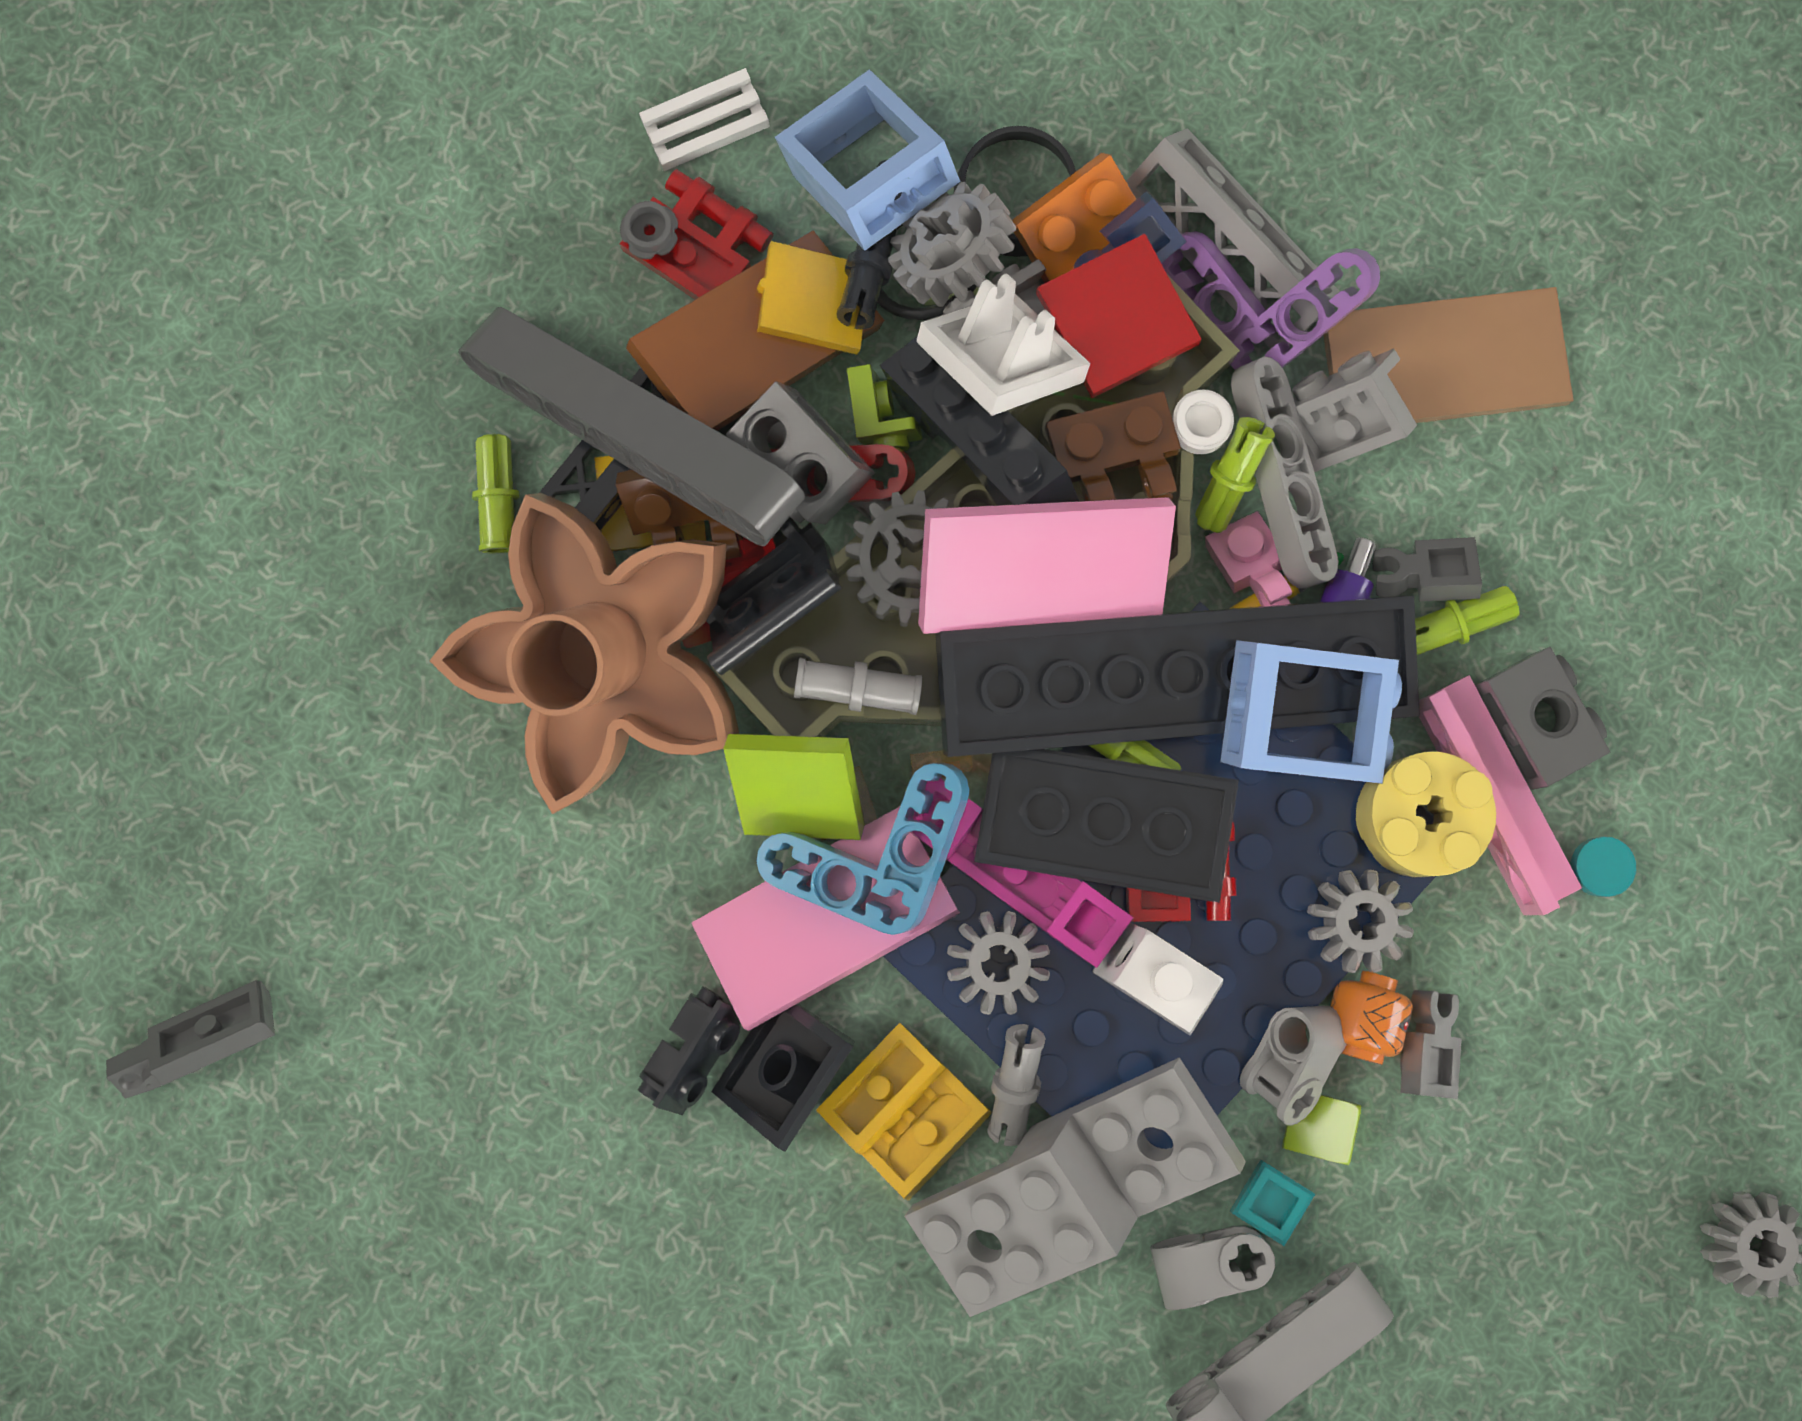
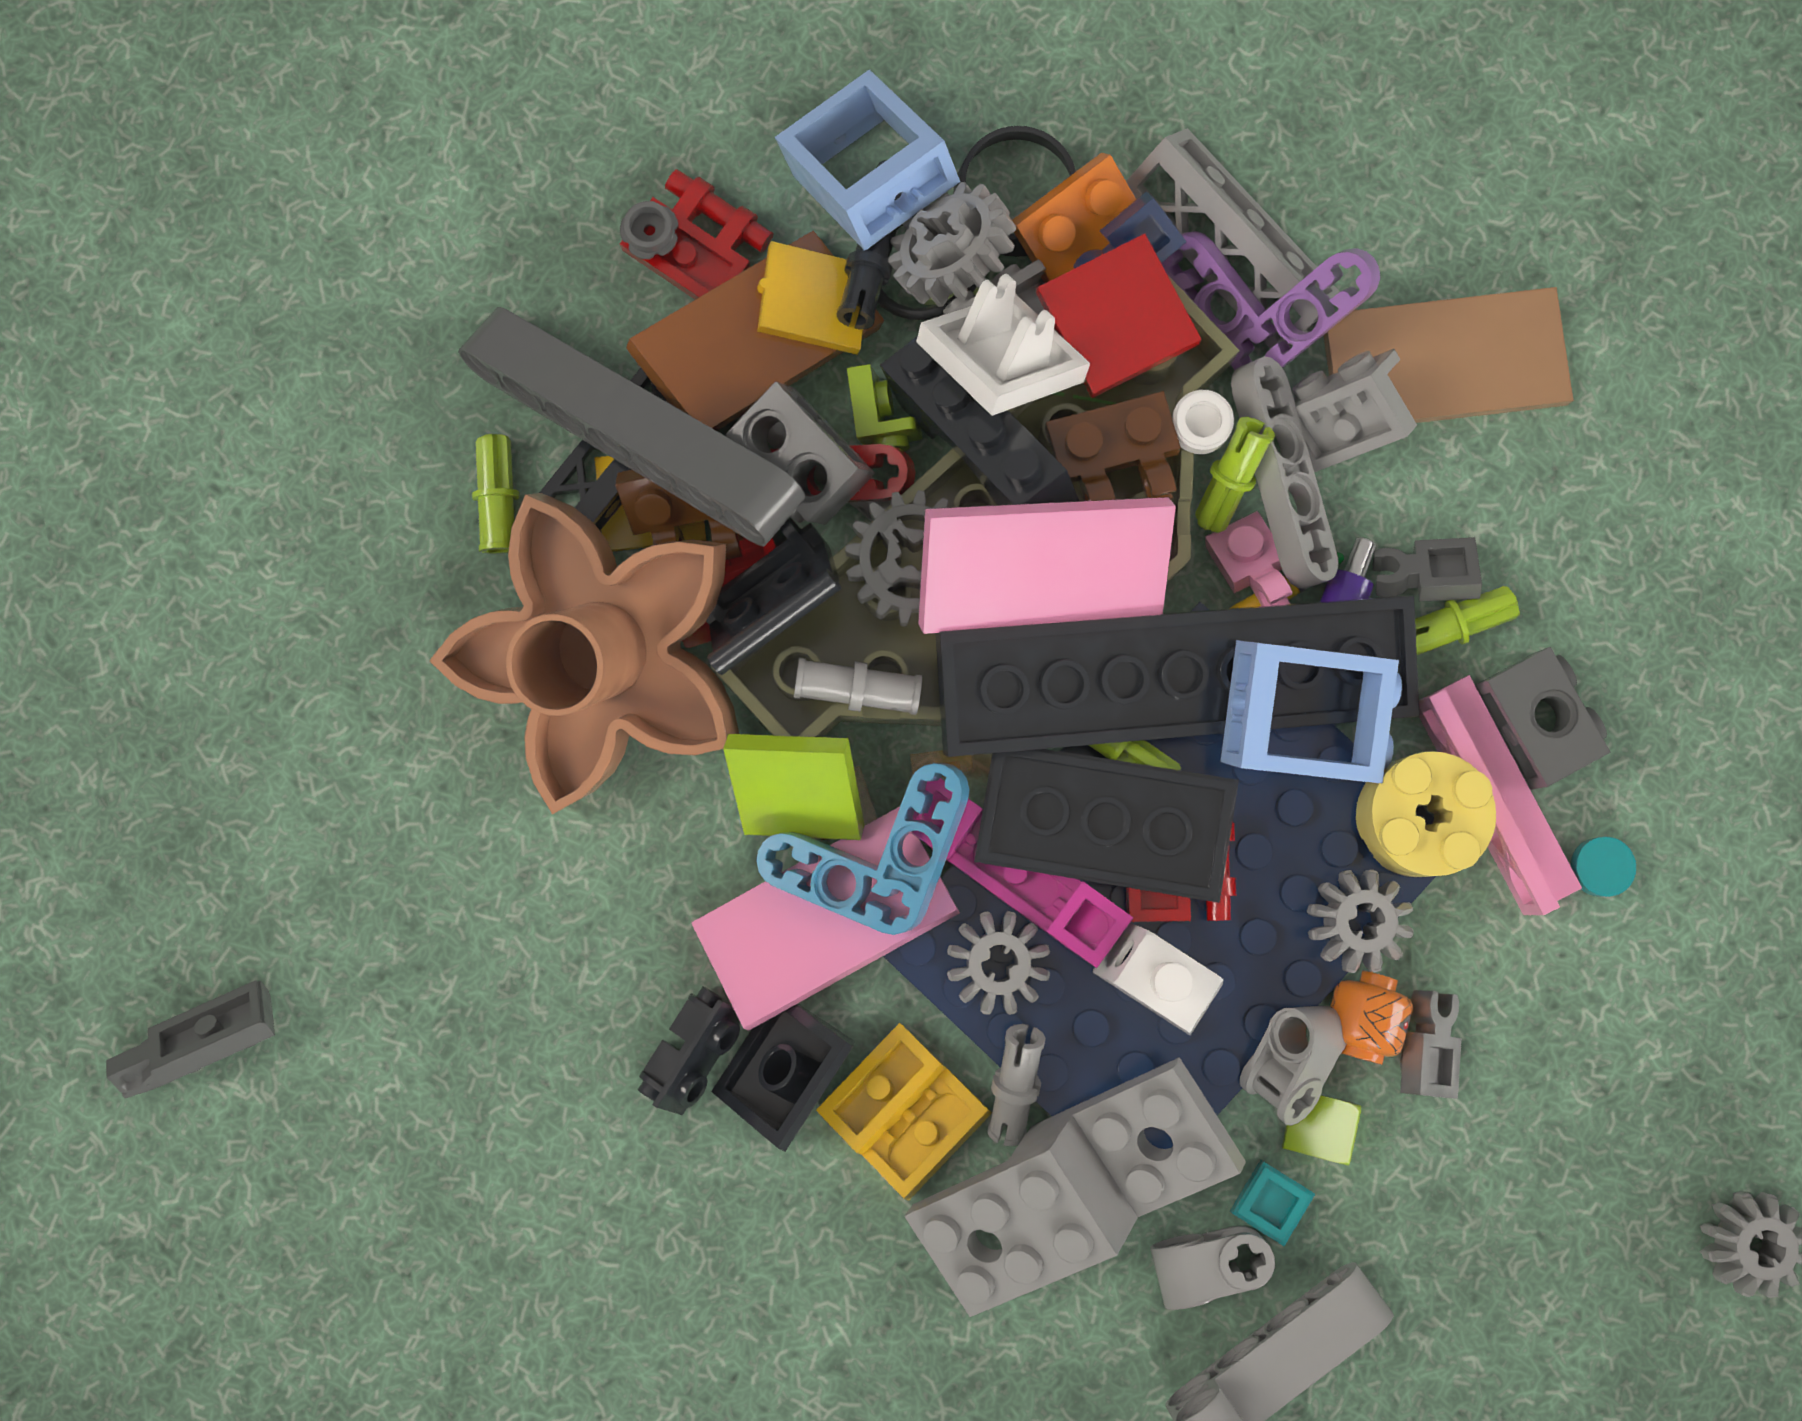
(696, 99): white tile -> none

